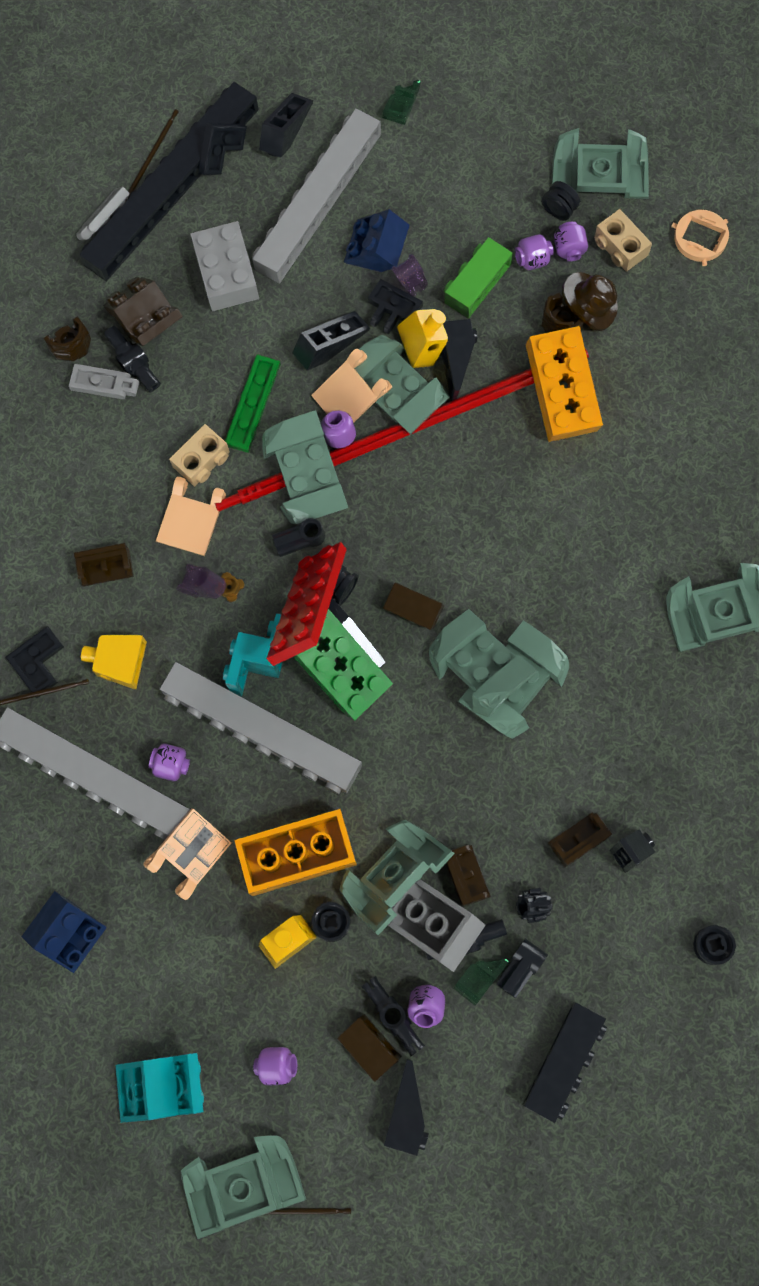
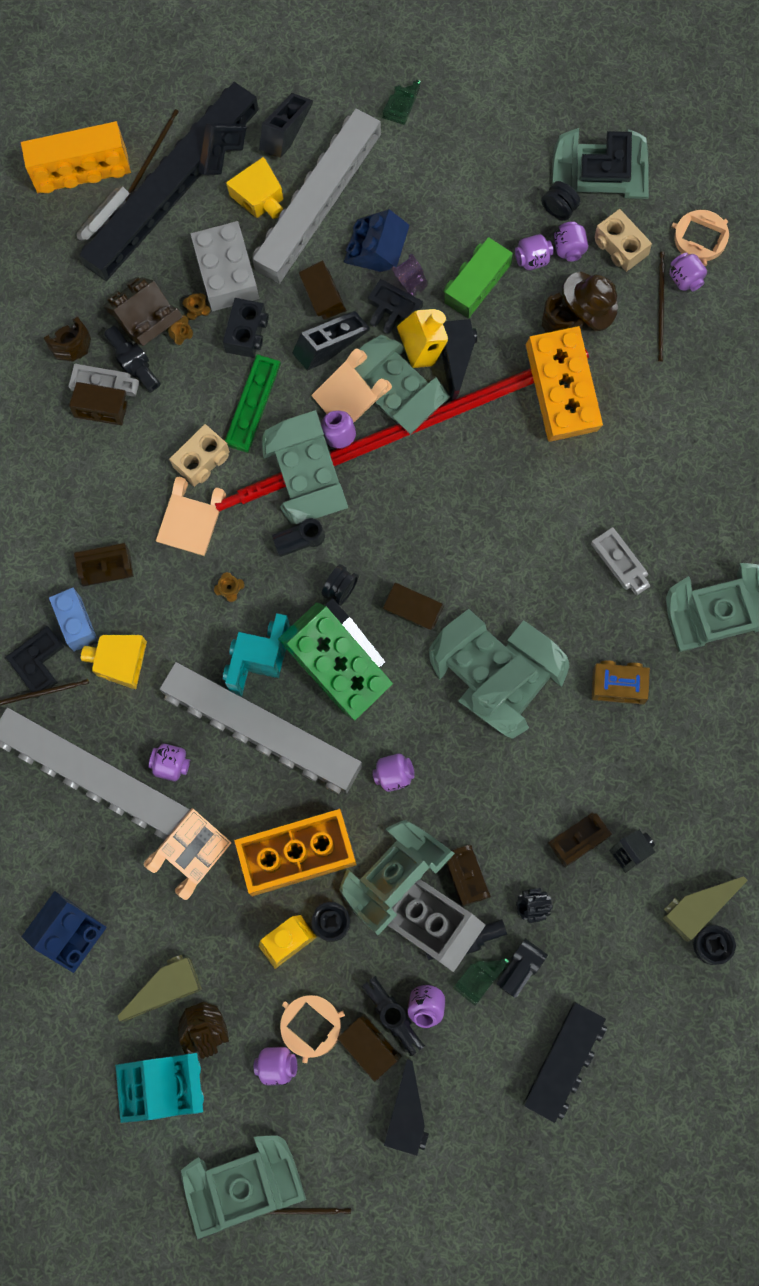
(73, 619): none -> medium blue brick
(76, 157): none -> light orange brick
(98, 403): none -> dark brown hinge
(166, 986): none -> olive slope
(180, 330): none -> pearl gold plate
(196, 299): none -> pearl gold plate
(201, 583): clear purple piece -> none
(202, 1030): none -> dark brown hair
(240, 328): none -> black brick
(257, 190): none -> yellow torso
(298, 1045): none -> light nougat piece
(307, 604): red plate -> none
(322, 290): none -> dark brown hinge
(393, 772): none -> medium lavender head
(614, 165): none -> black tile
(620, 682): none -> pearl gold brick
(621, 561): none -> light grey hinge
(661, 306): none -> dark brown piece
(688, 272): none -> medium lavender head
(697, 909): none -> olive slope

